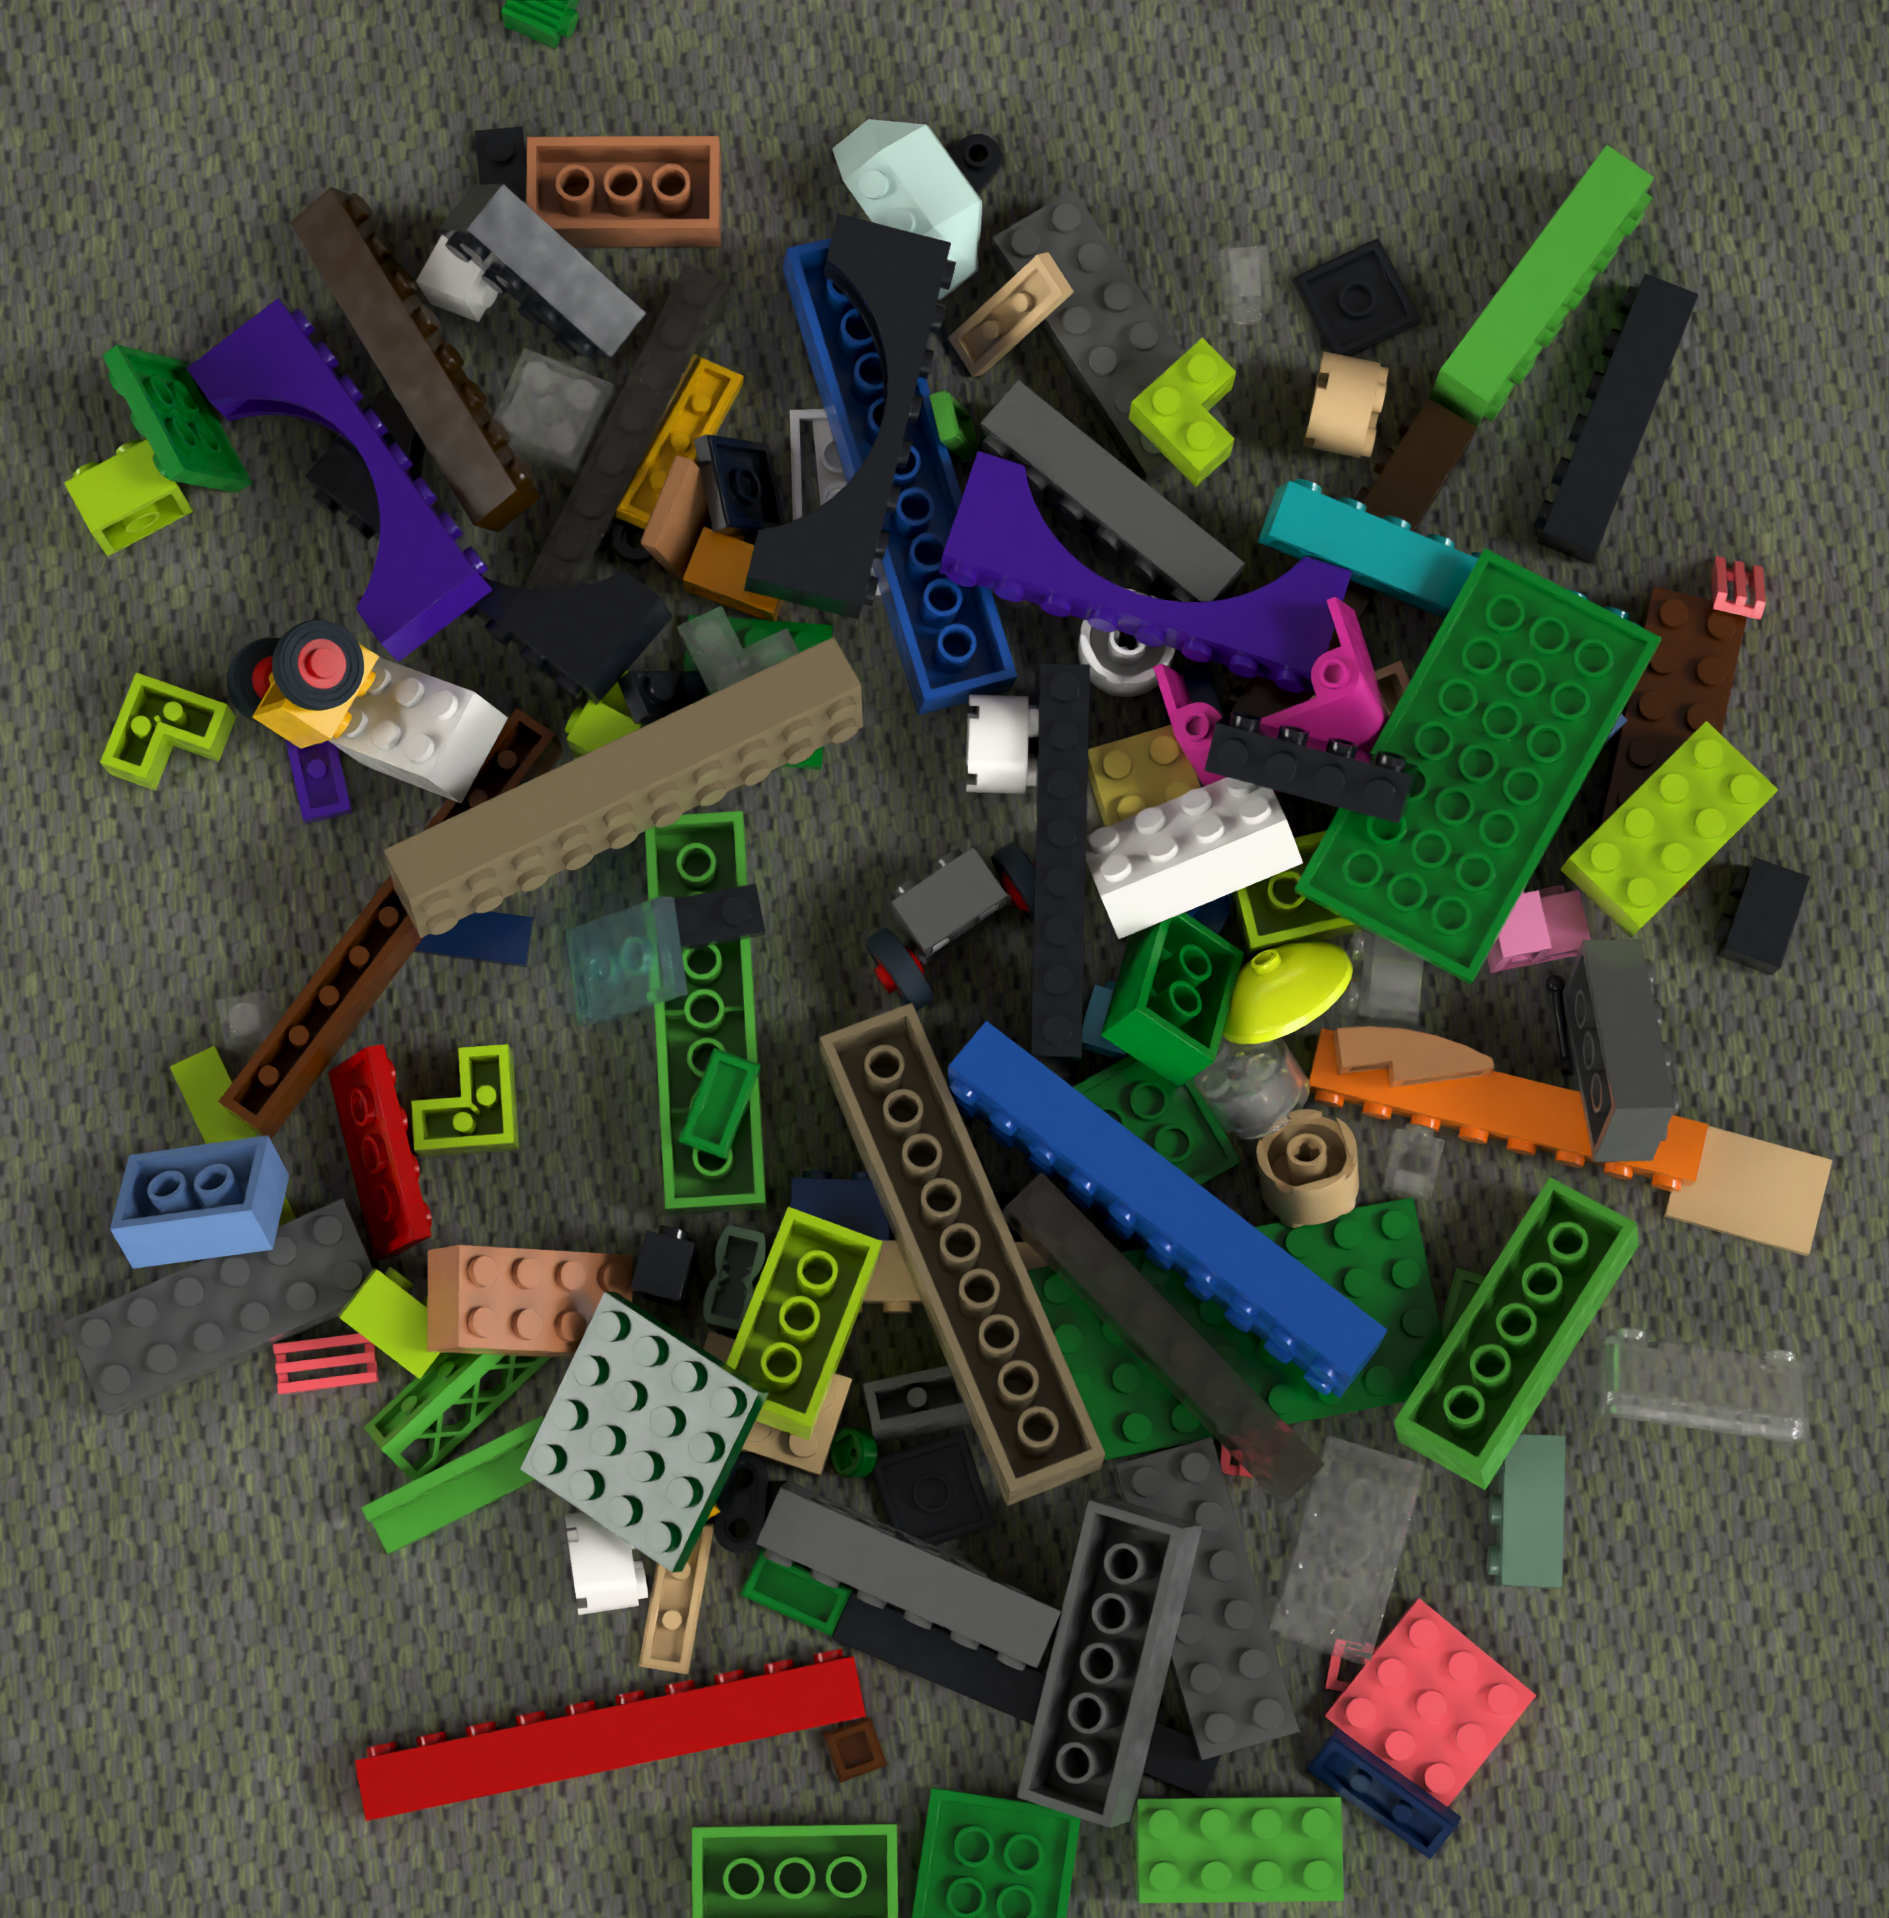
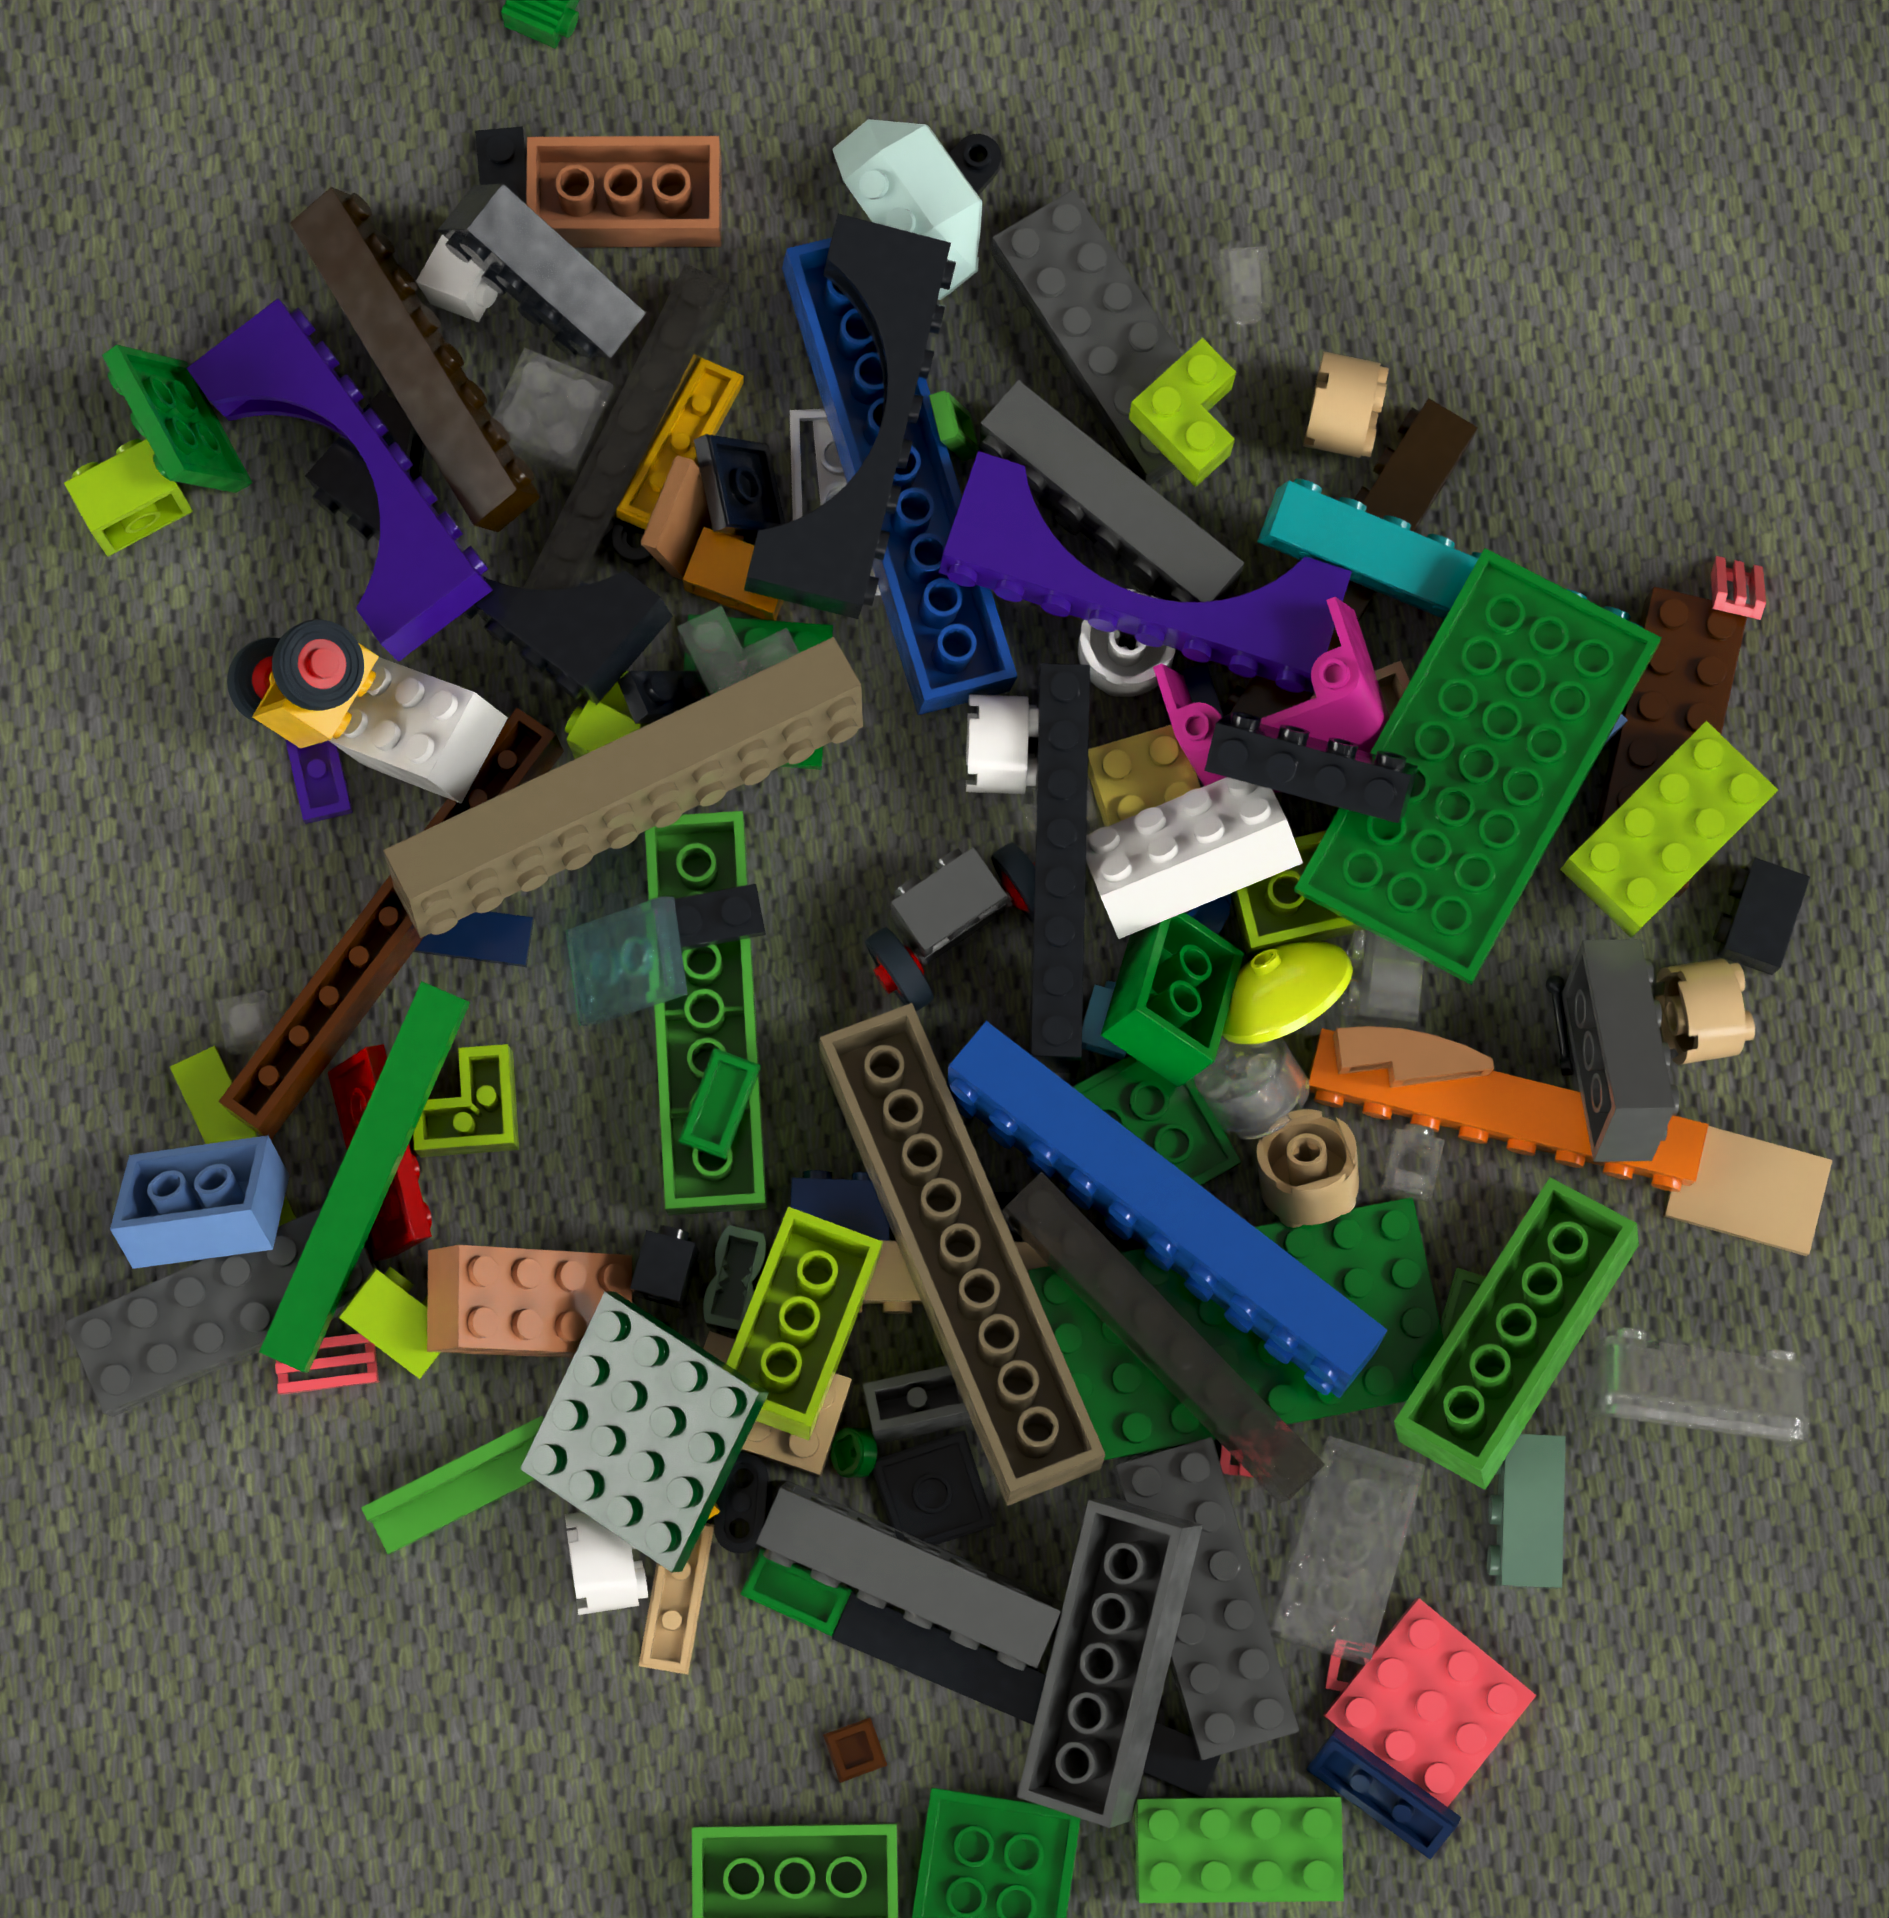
(154, 721): lime brick -> none
(364, 1177): none -> green tile
(440, 1387): bright green fence -> none
(609, 1737): red brick -> none
(1010, 314): tan plate -> none
(1357, 300): black tile -> none
(1541, 929): bright pink brick -> none
(1542, 287): bright green brick -> none
(1616, 418): black brick -> none
(1704, 1010): none -> tan brick

